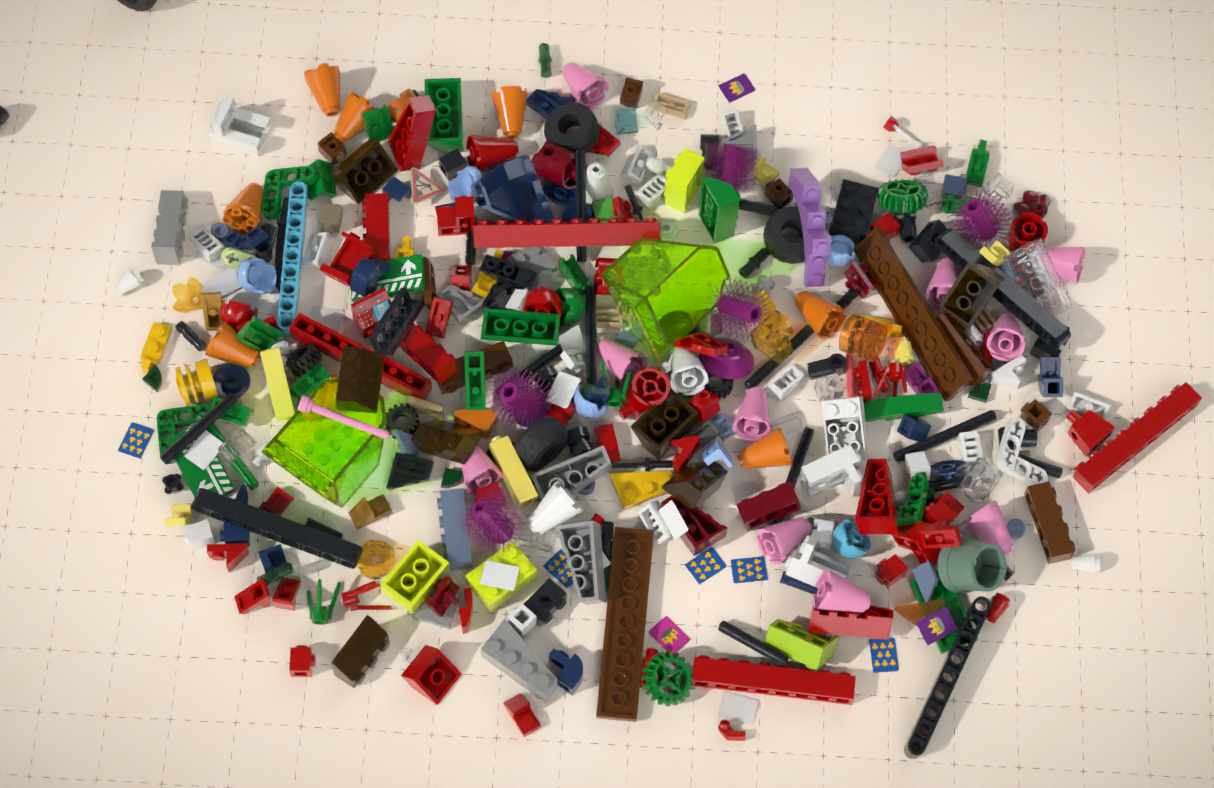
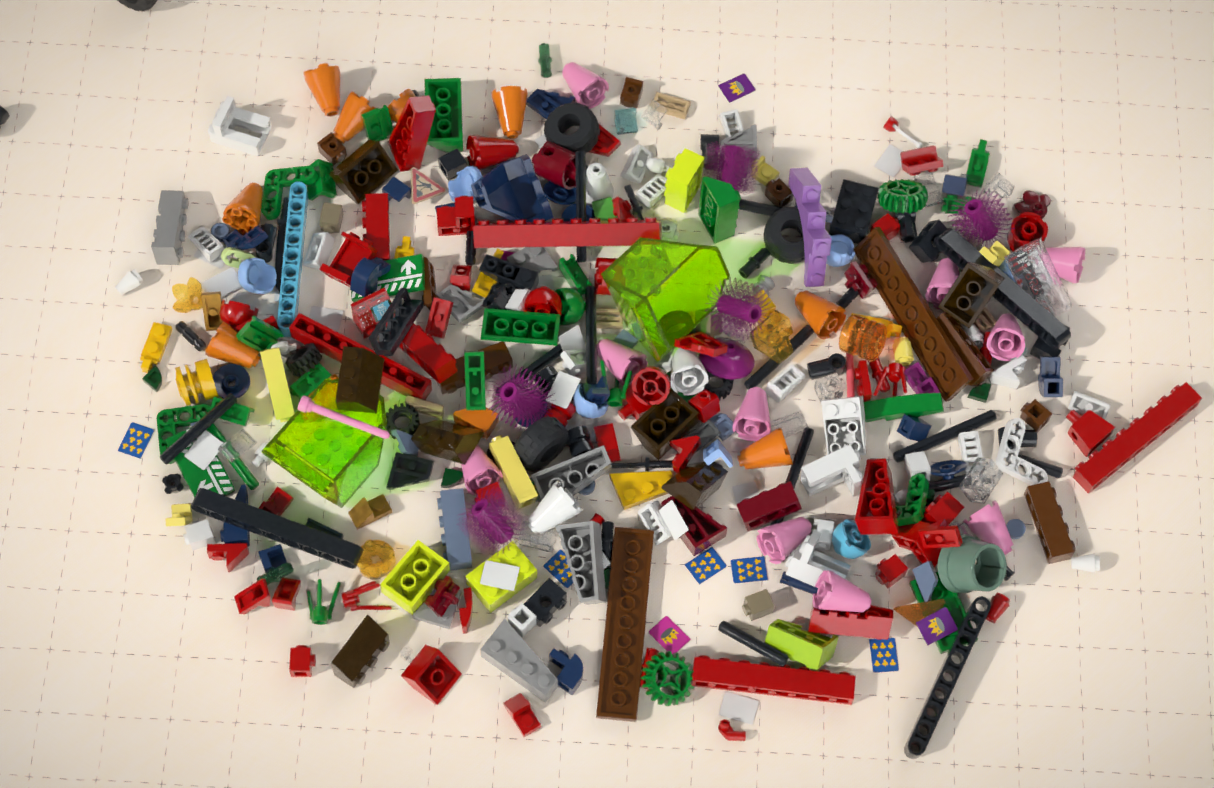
(758, 605): none -> dark tan brick

